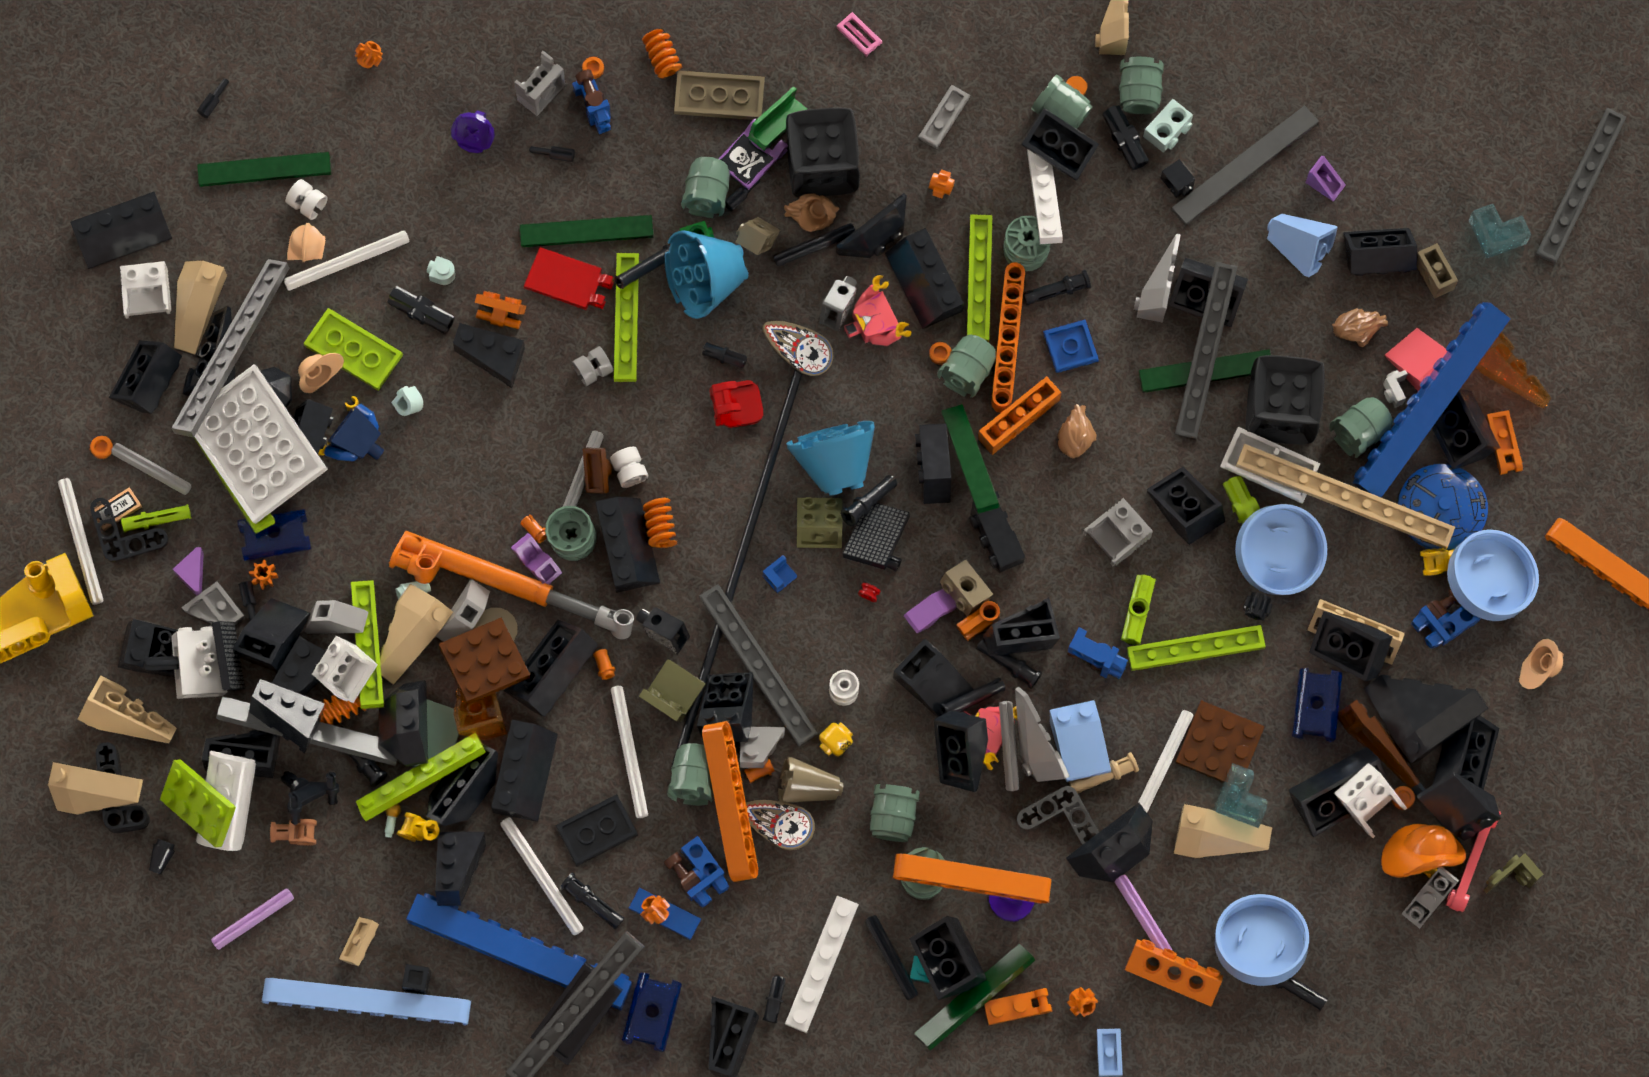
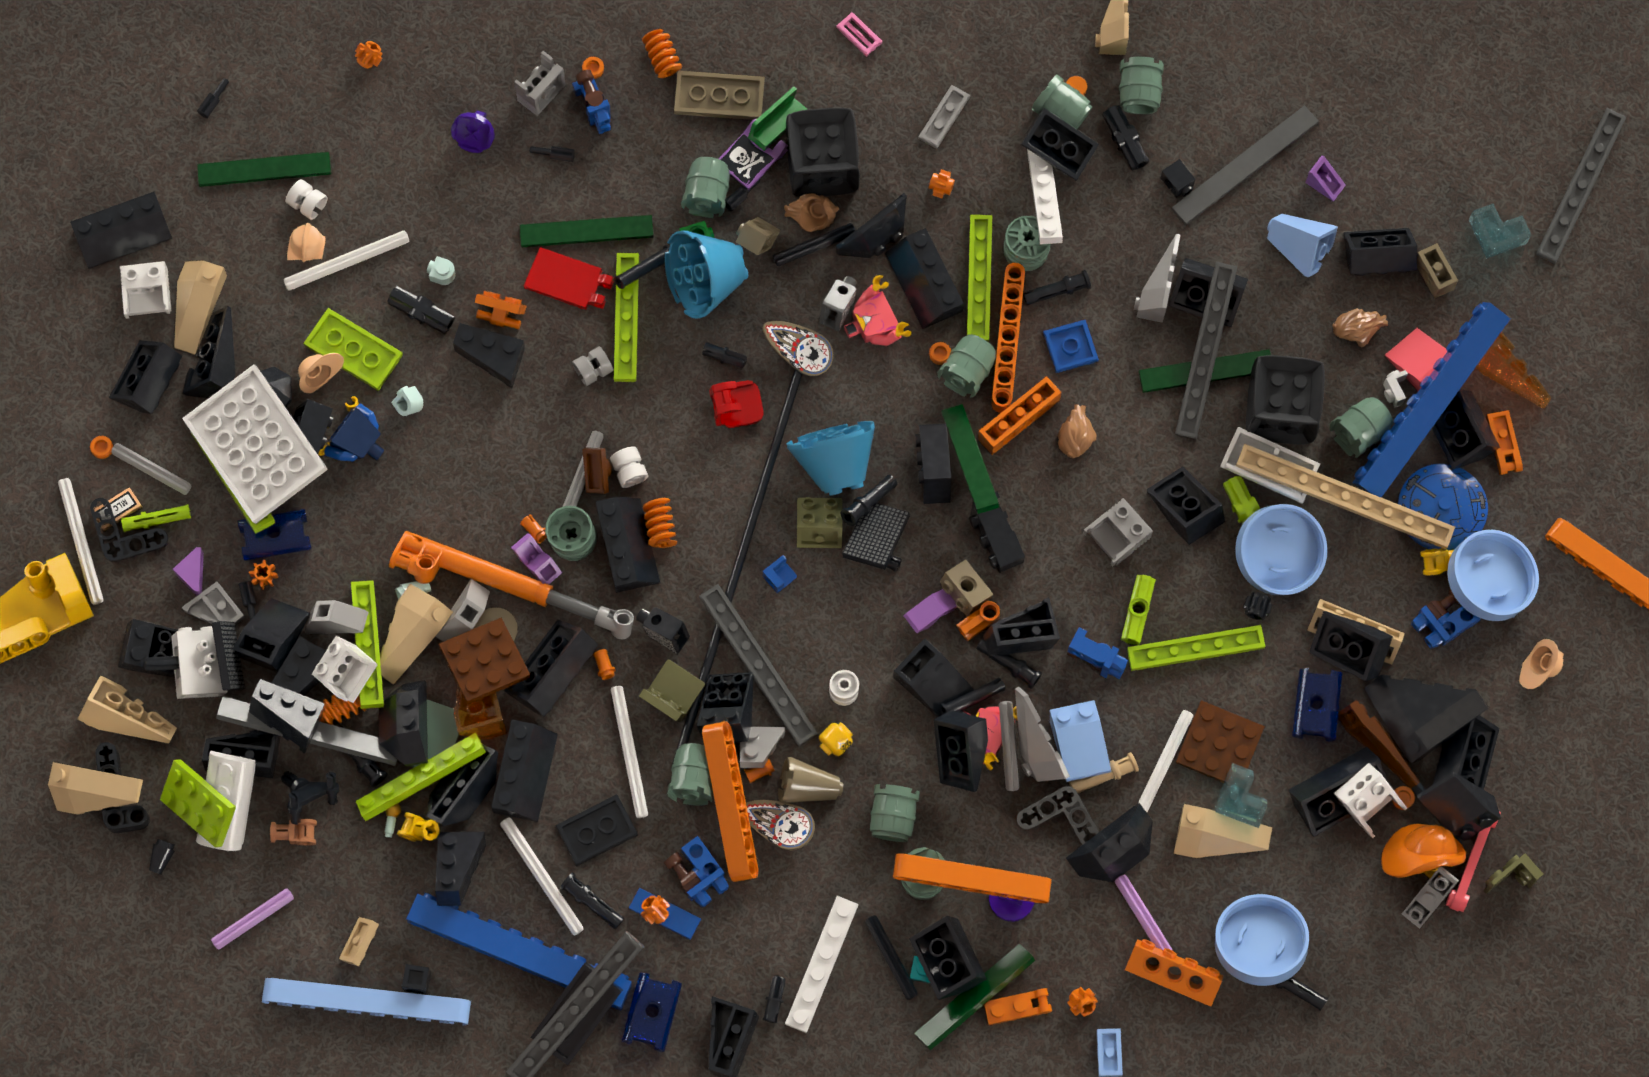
(230, 348): flat silver plate -> none
(869, 592): red bush -> none
(1165, 124): light aqua brick -> none

